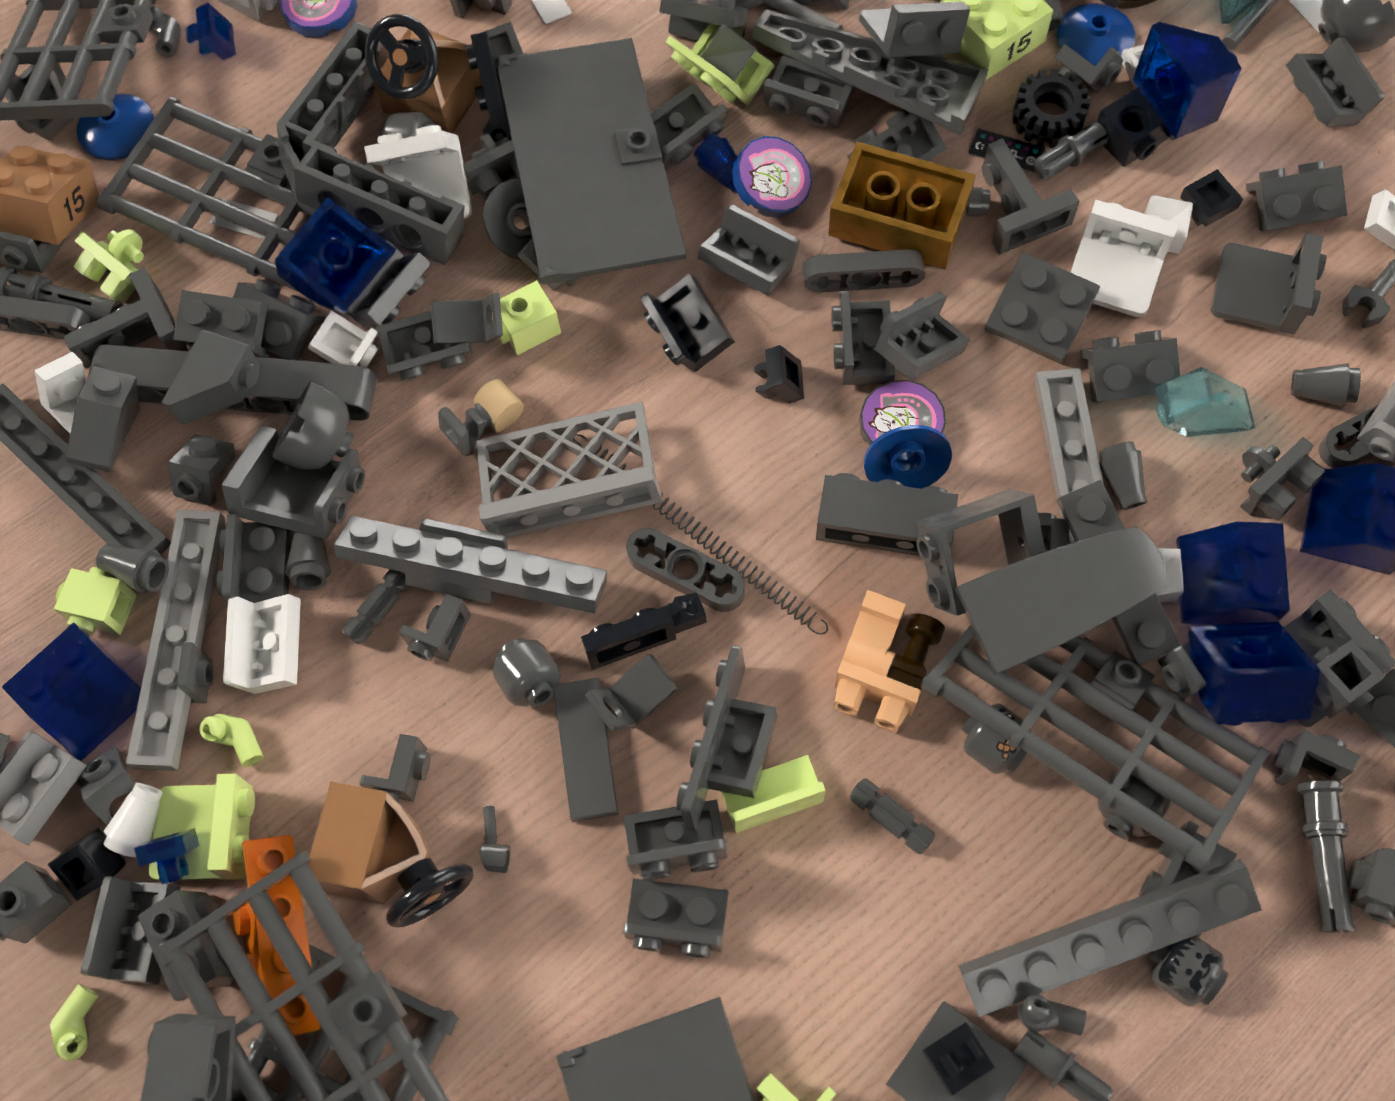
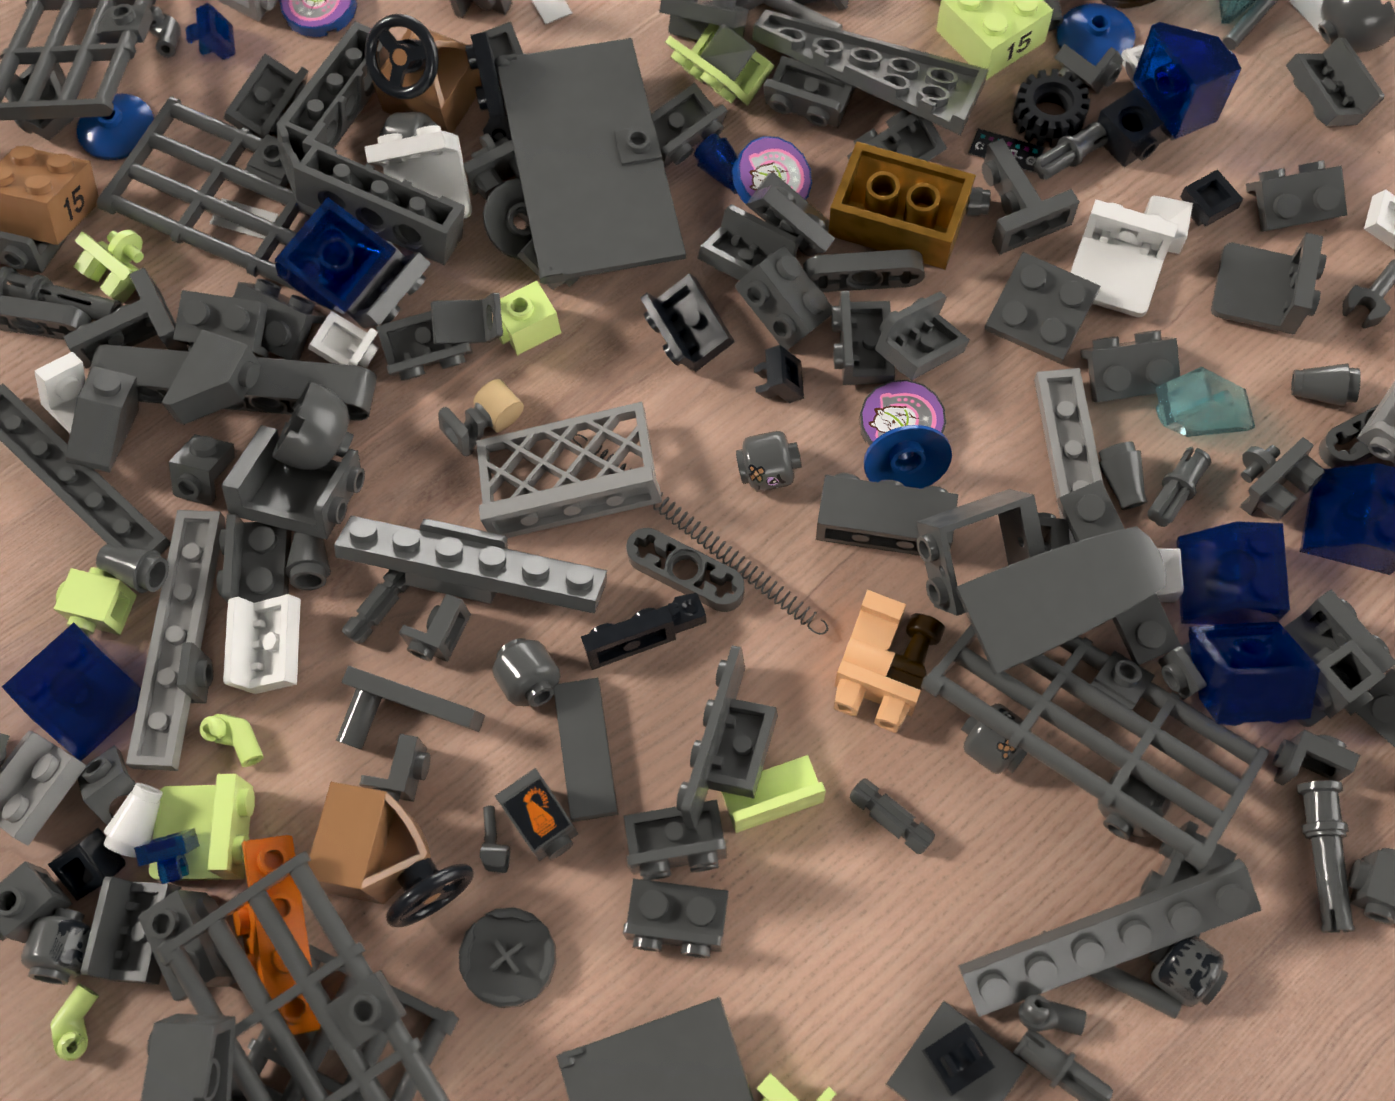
(56, 947): none -> dark grey head
(265, 97): none -> dark grey bracket
(373, 688): none -> dark grey piece
(507, 957): none -> dark grey tile
(538, 816): none -> slope
(633, 694): dark grey bracket -> none
(768, 461): none -> dark grey head
(784, 298): none -> dark grey bracket
(791, 213): none -> dark grey bracket
(917, 28): dark grey bracket -> none
(1139, 990): none -> dark grey bar
(1179, 486): none -> dark grey axle

